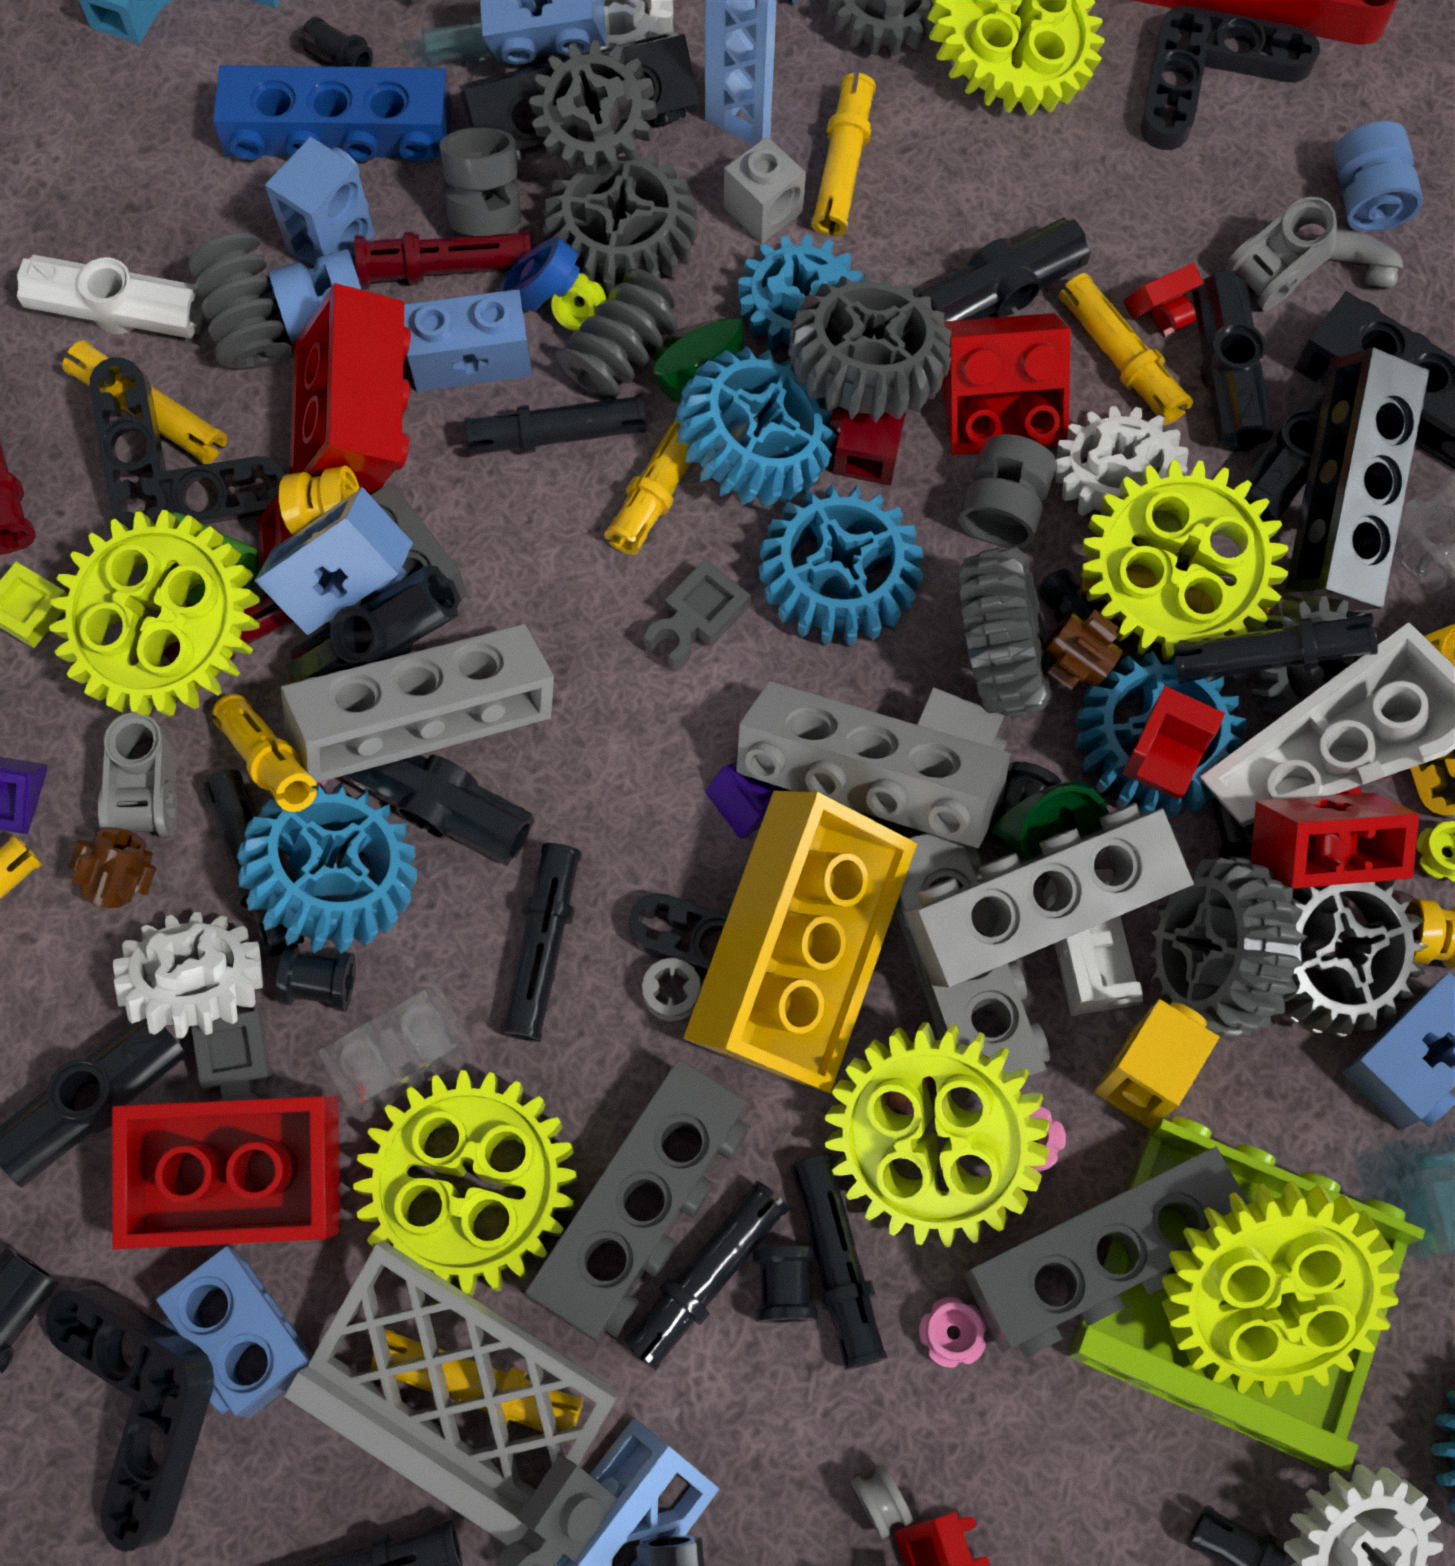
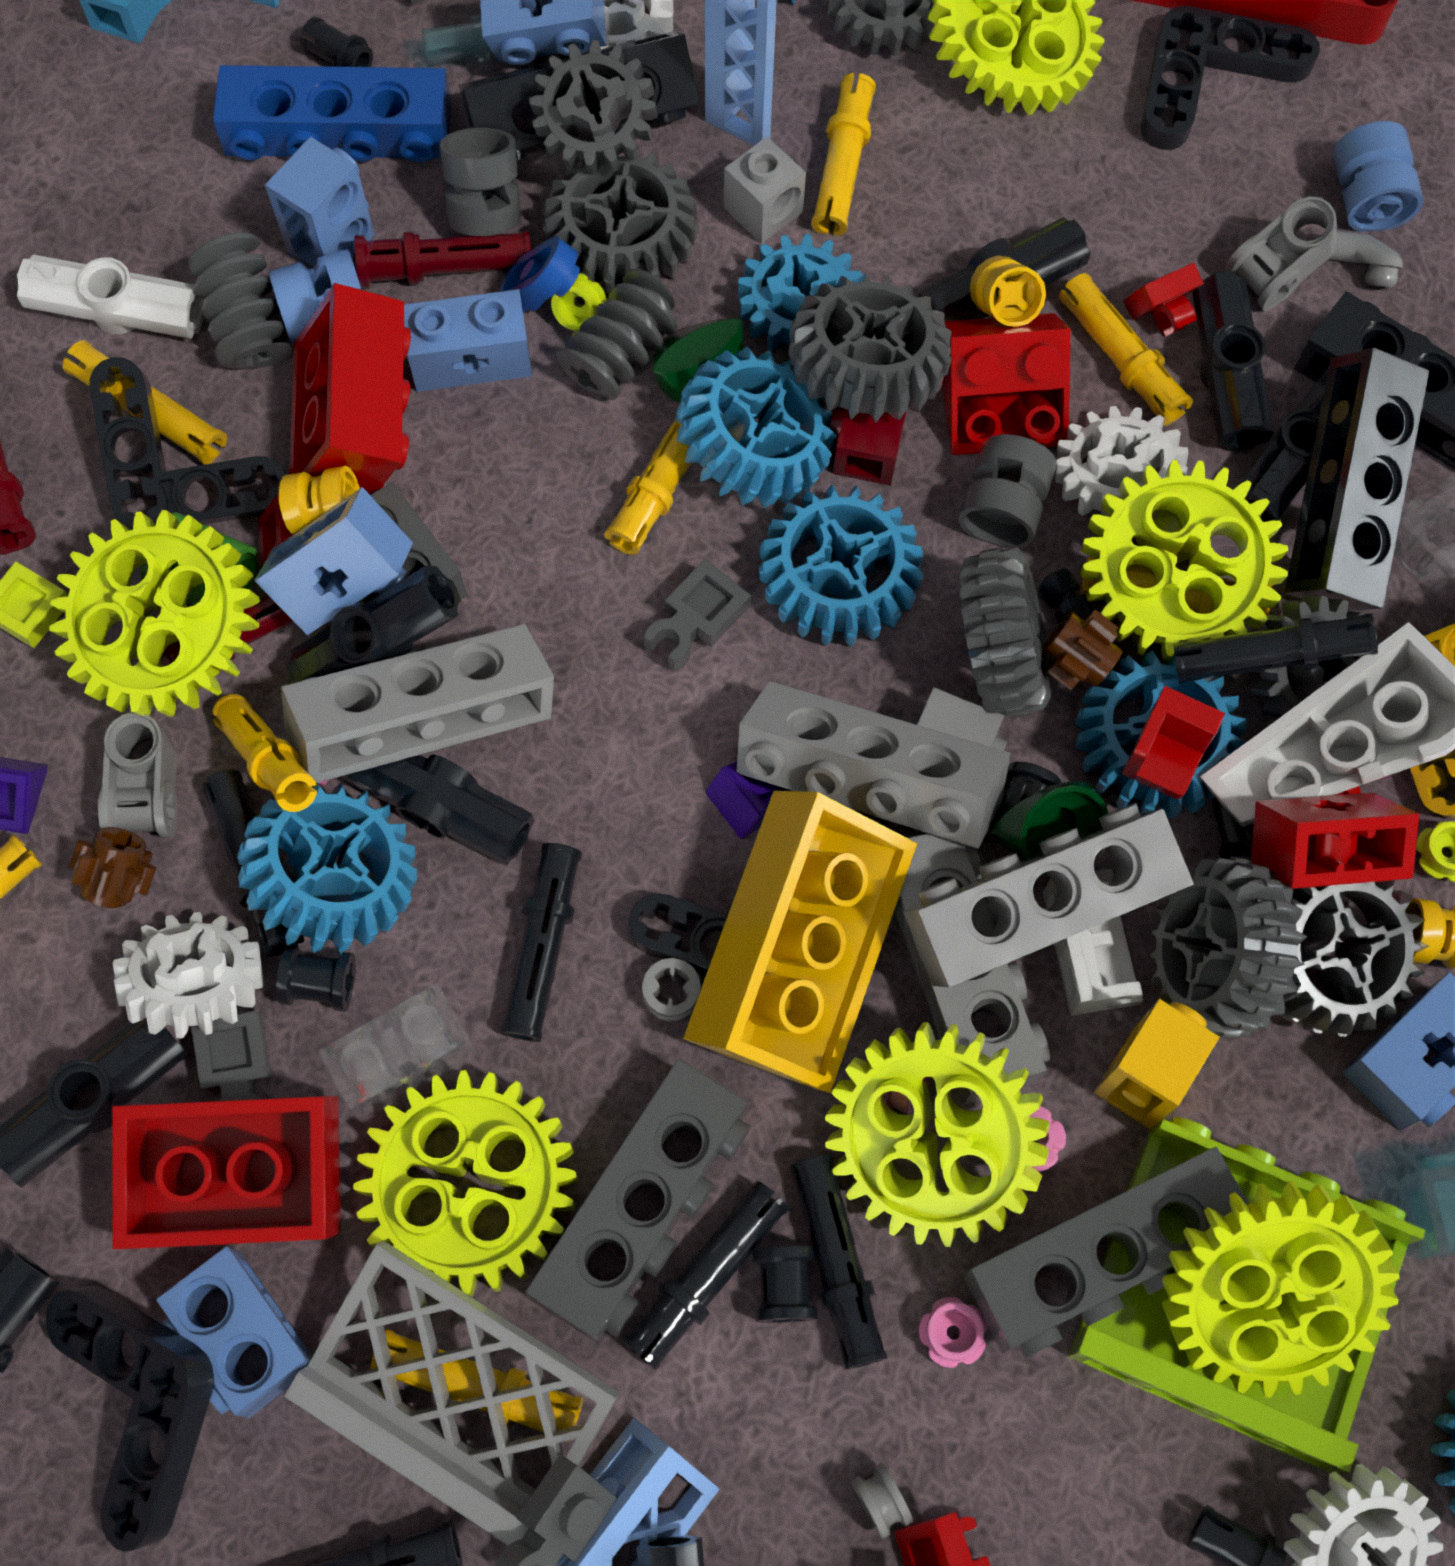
(554, 425): black pin -> none
(1019, 297): none -> yellow wheel

